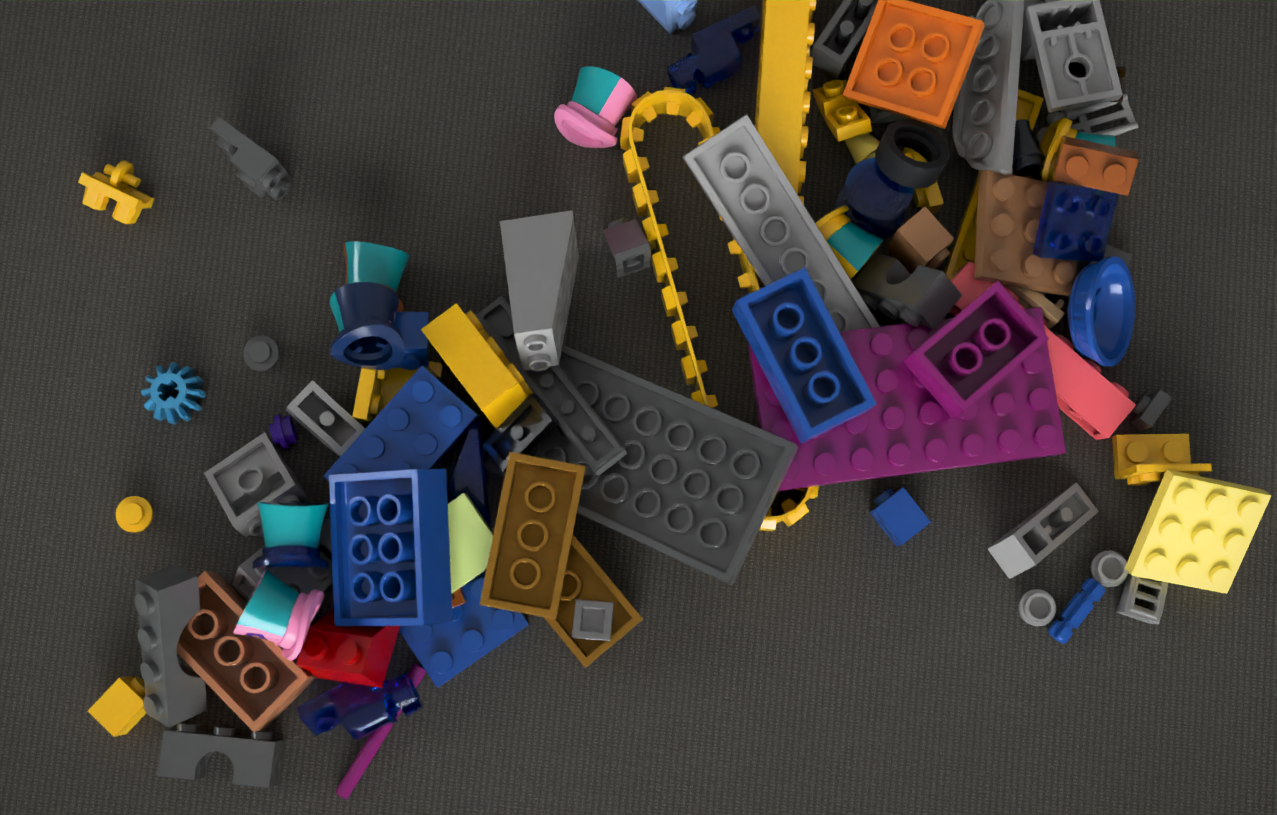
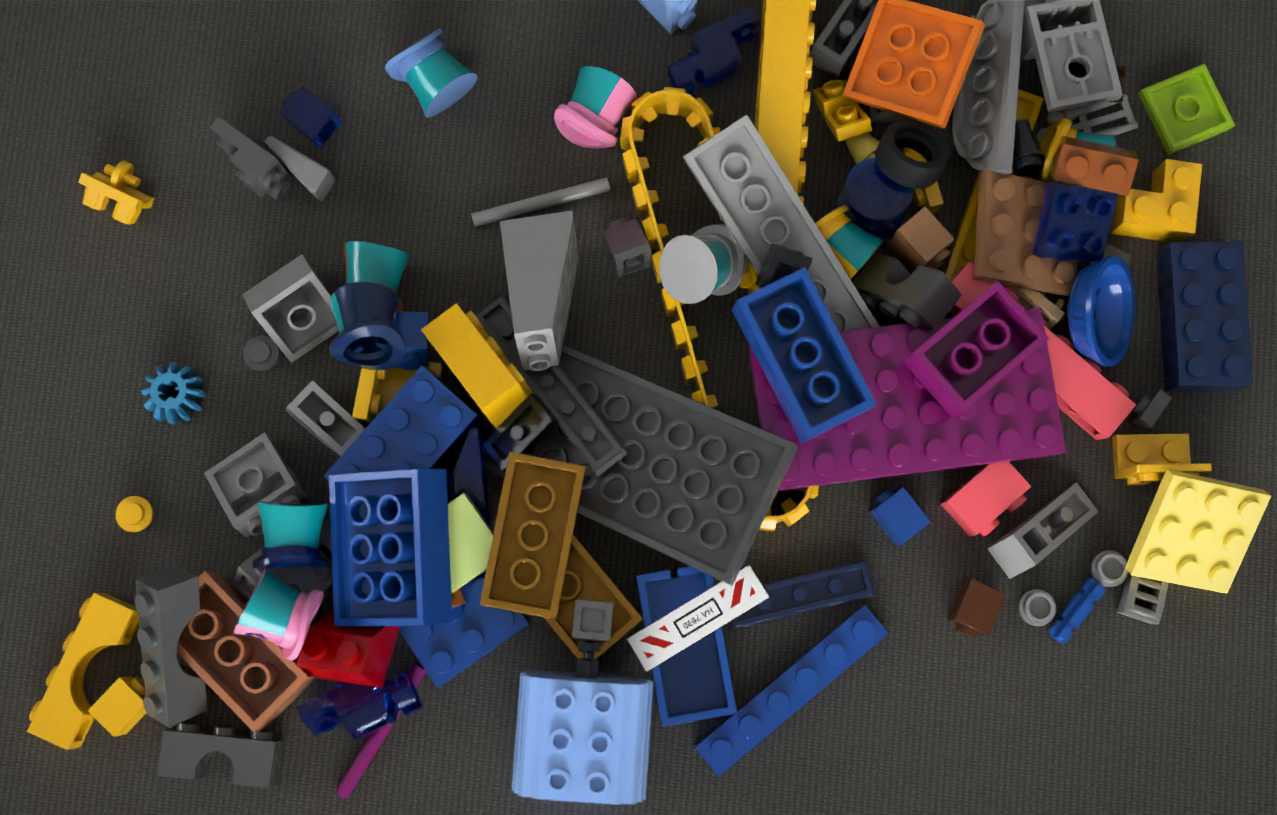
(63, 711): none -> yellow arch
(283, 431): dark purple plate -> none
(293, 308): none -> light grey slope
(310, 116): none -> clear blue brick
(311, 174): none -> light grey slope
(432, 73): none -> hat
(540, 202): none -> light grey bar
(582, 734): none -> light blue piece
(697, 619): none -> white sticker
(698, 678): none -> blue piece
(702, 264): none -> light grey hat
(781, 263): none -> black panel
(791, 690): none -> blue plate
(810, 593): none -> dark blue tile
(976, 608): none -> reddish brown brick
(985, 497): none -> coral brick
(1166, 210): none -> yellow brick
(1186, 109): none -> lime tile
(1204, 317): none -> dark blue brick

